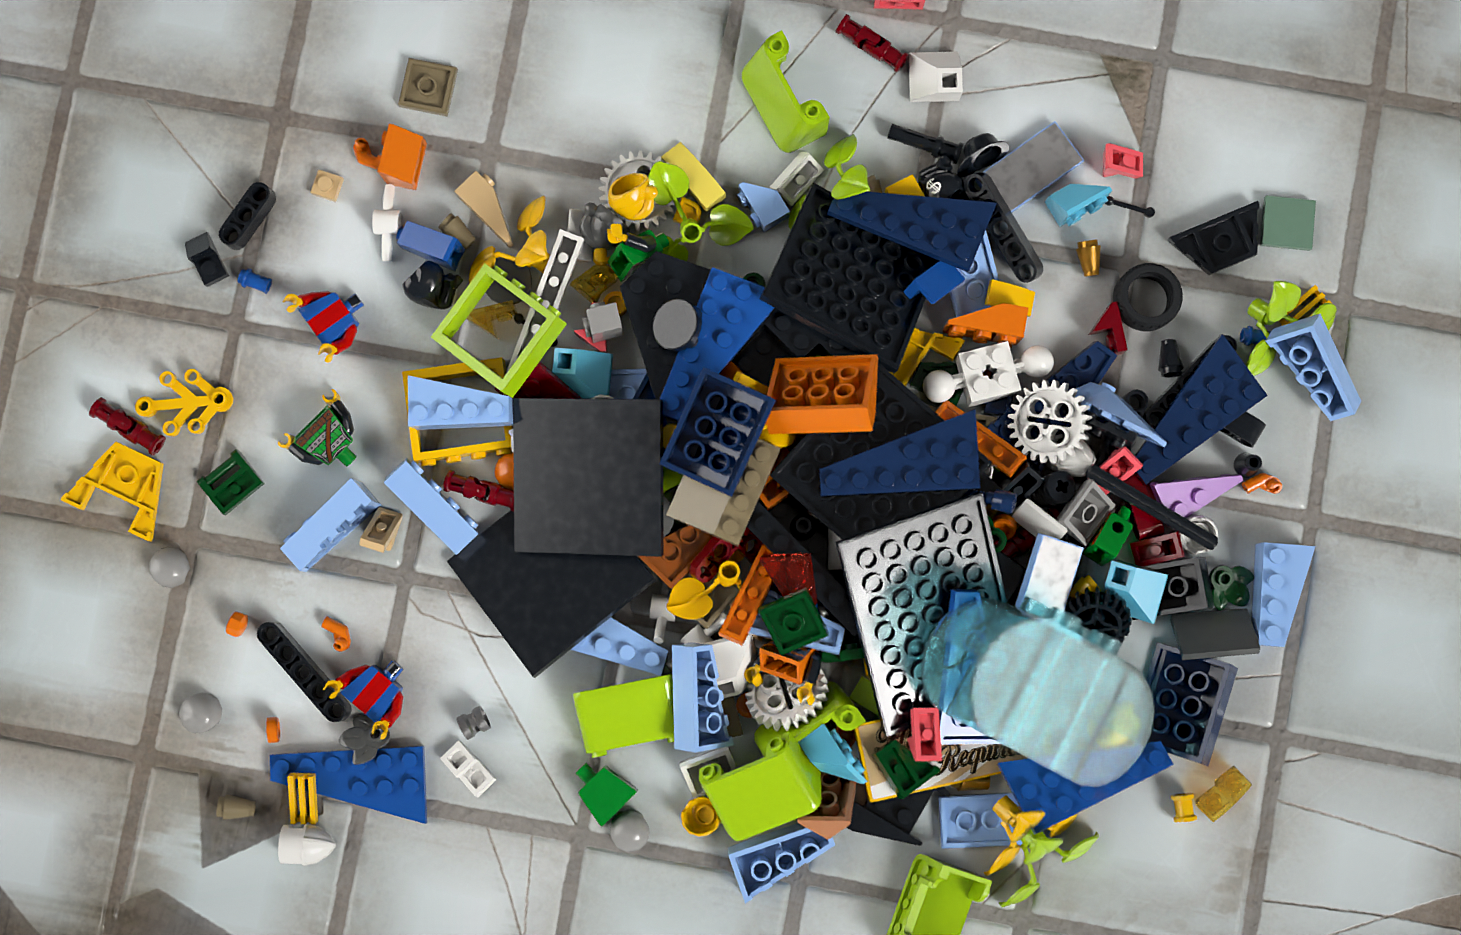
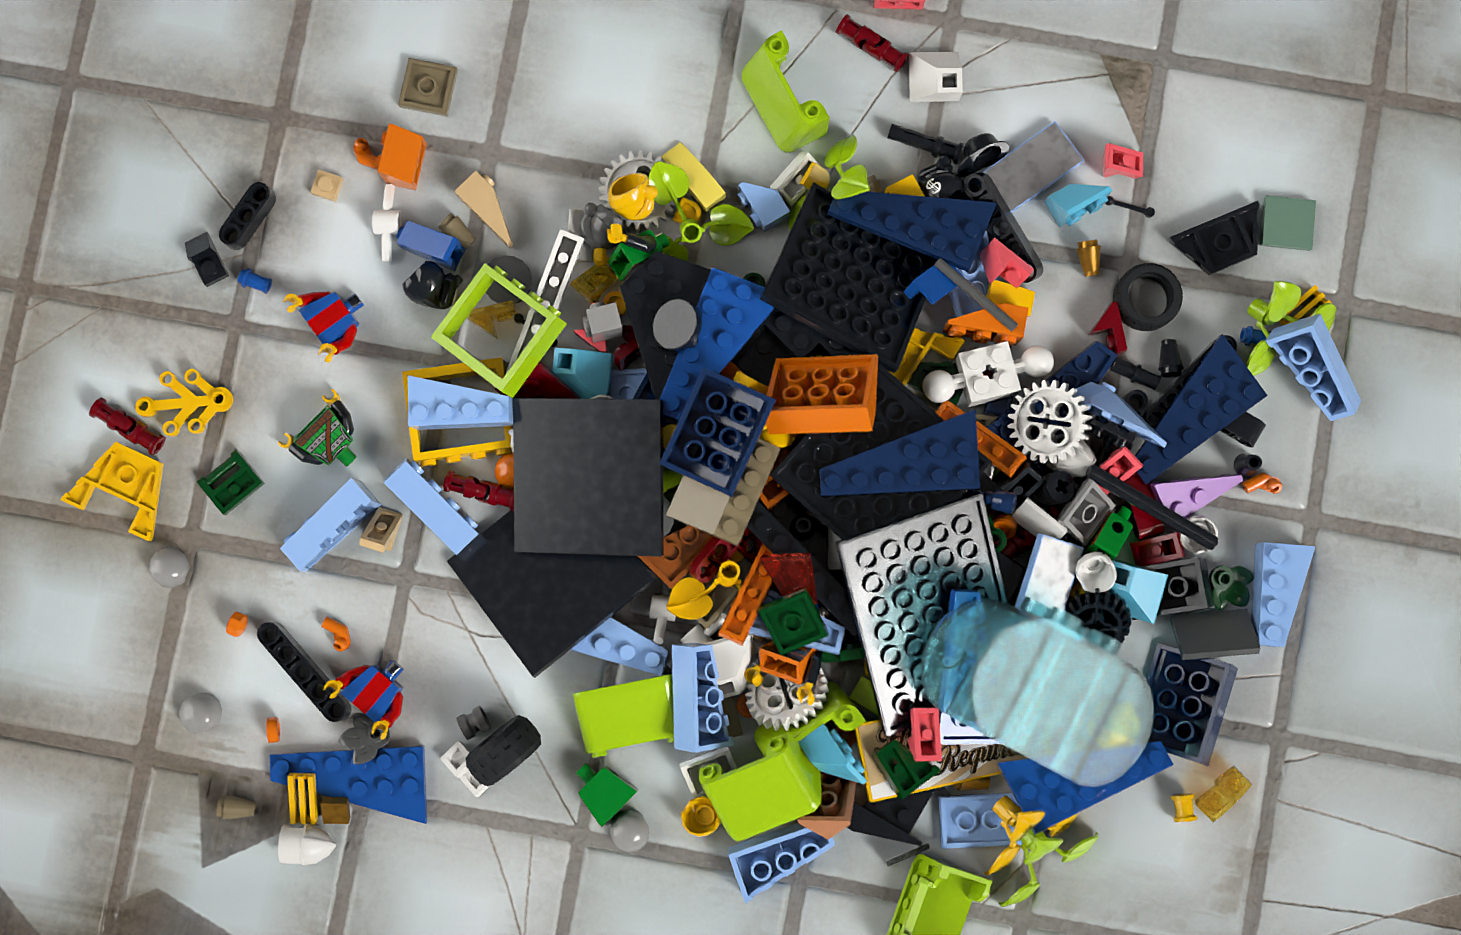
(335, 810): none -> pearl gold tile
(503, 750): none -> black tyre
(534, 250): yellow plant -> none
(629, 351): none -> dark red slope
(815, 174): none -> yellow tile
(908, 854): none -> black sticker
(975, 294): none -> dark grey bar
(1002, 261): none -> coral slope
(1096, 571): none -> white hair
(1135, 373): none -> black axle

